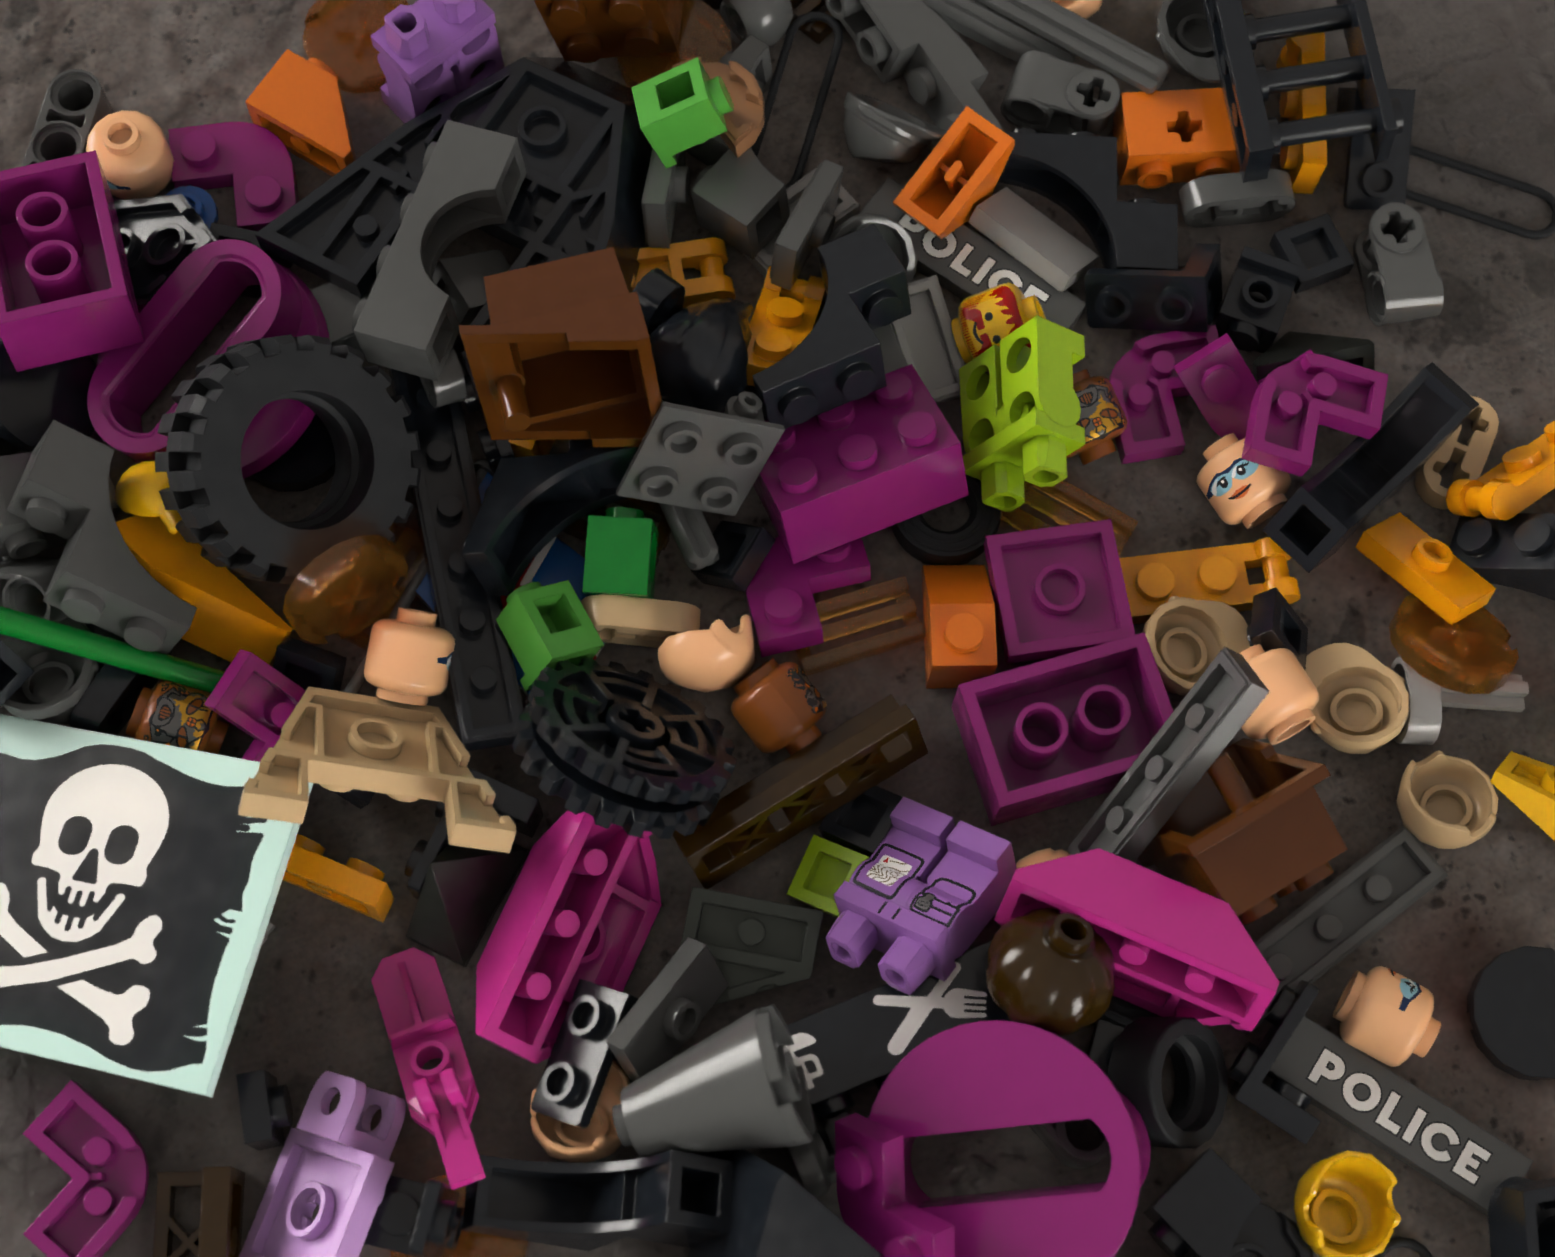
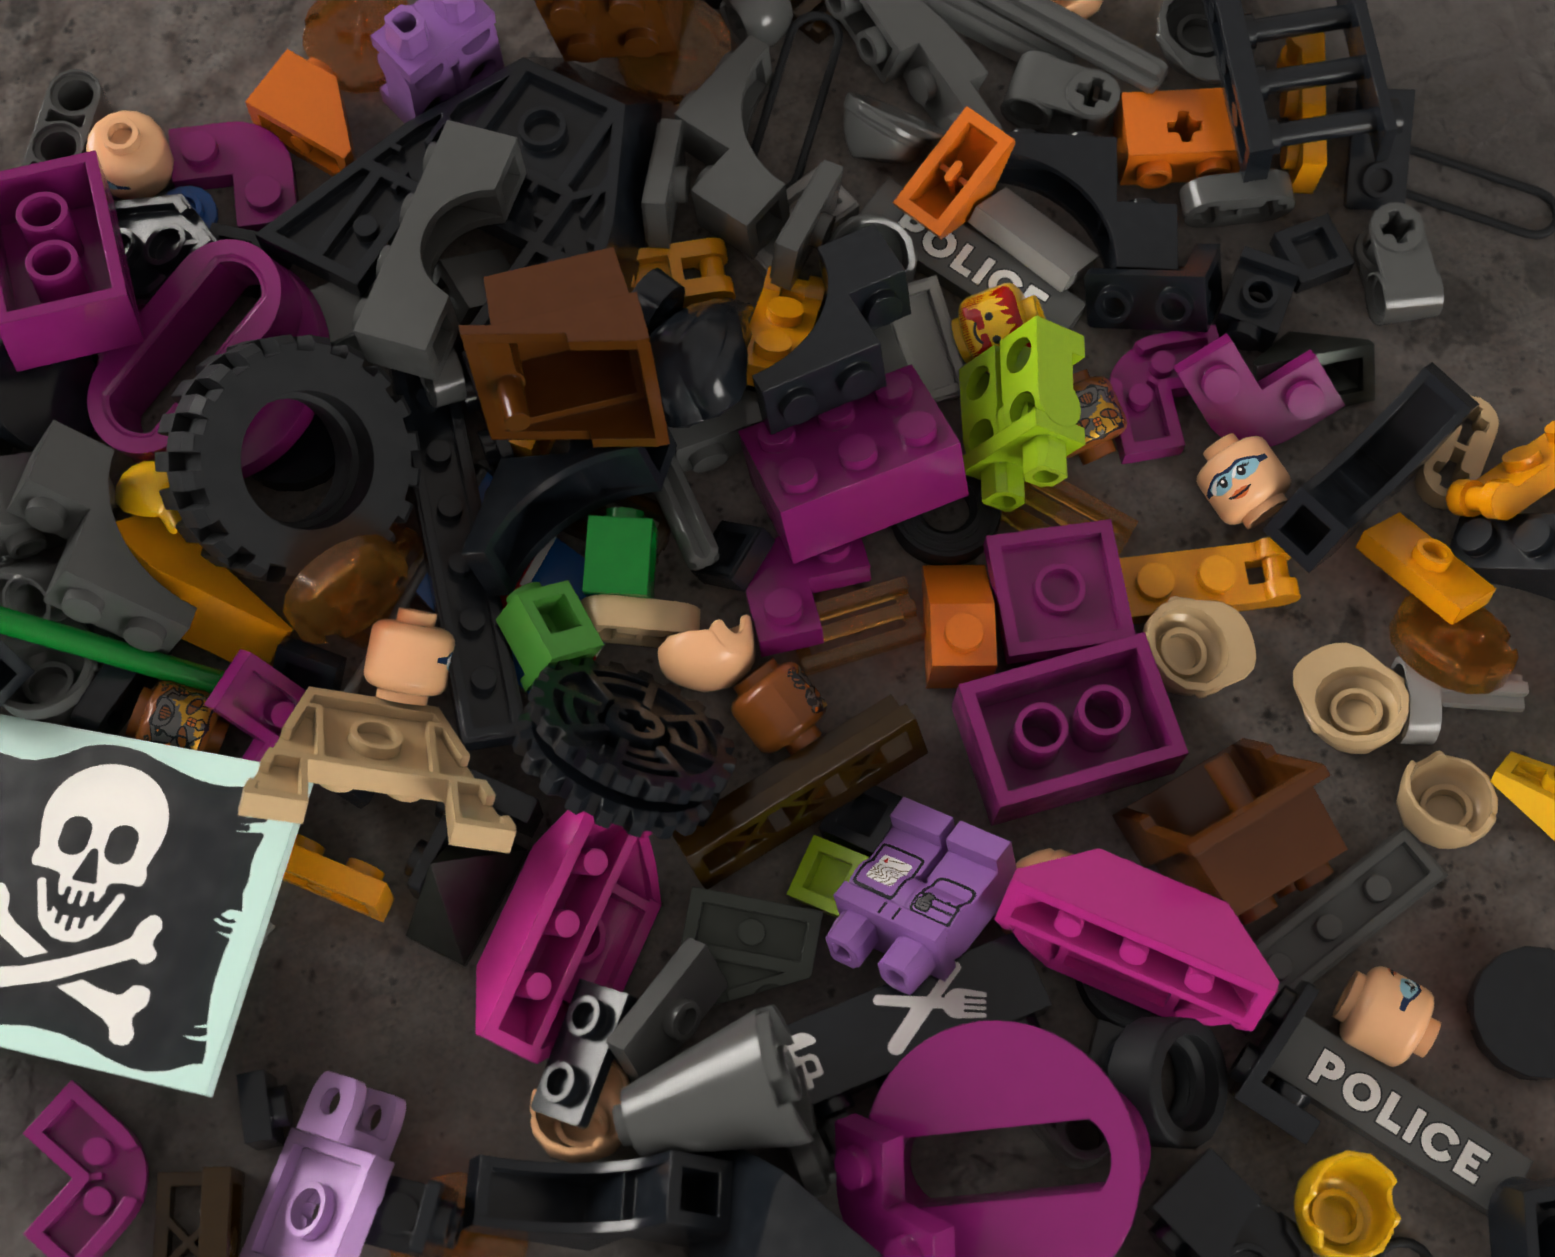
(423, 1029): dark pink piece -> none
(681, 109): bright green brick -> none
(702, 455): dark grey hinge -> none
(748, 114): medium nougat tile -> none
(1050, 971): dark brown plant -> none
(1174, 759): dark grey tile -> none
(1277, 625): black plate -> none
(1291, 695): light nougat head -> none
(1307, 394): magenta plate -> none

